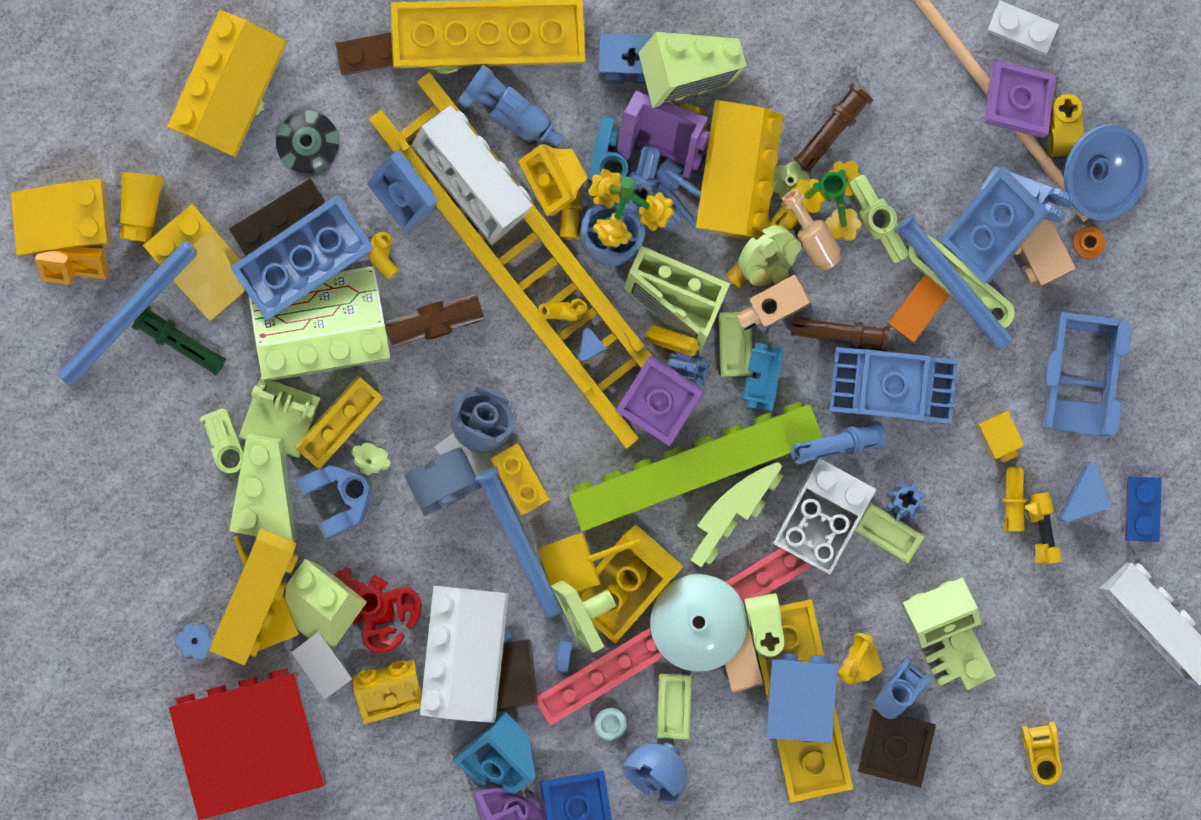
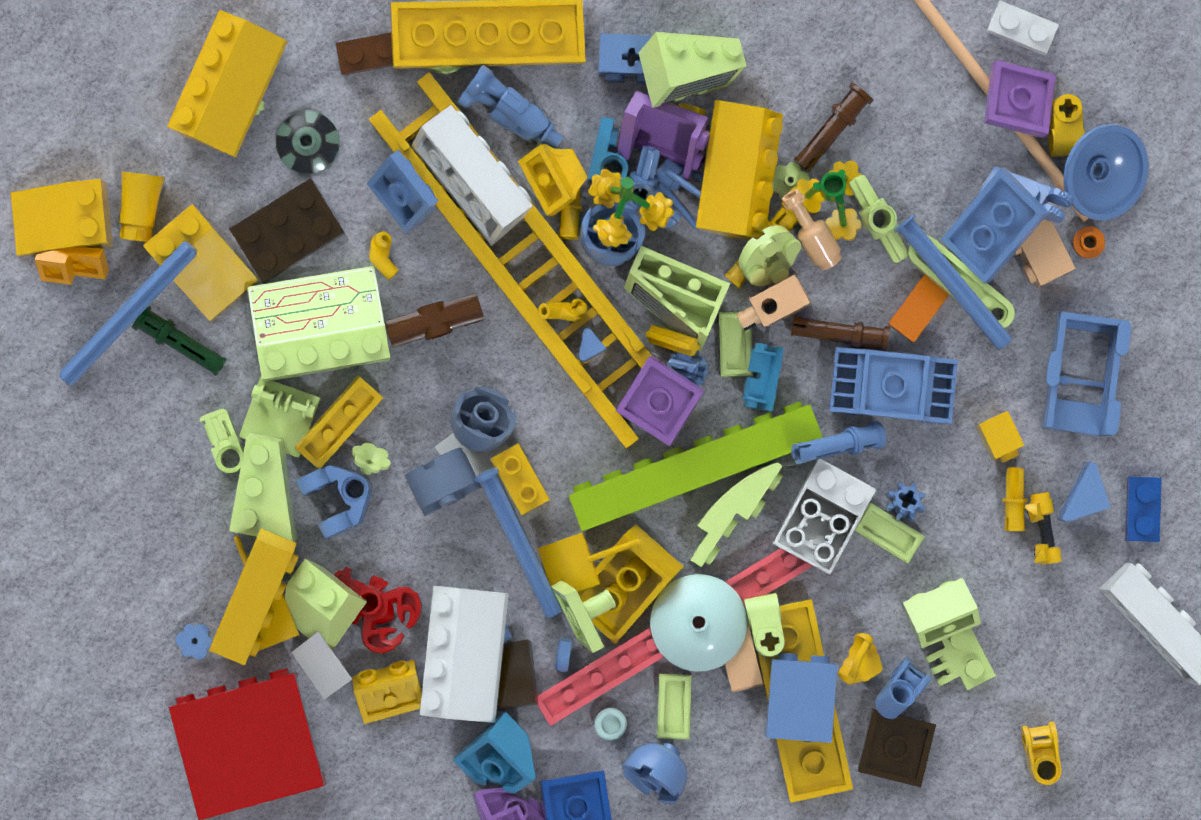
(302, 257): medium blue slope -> none

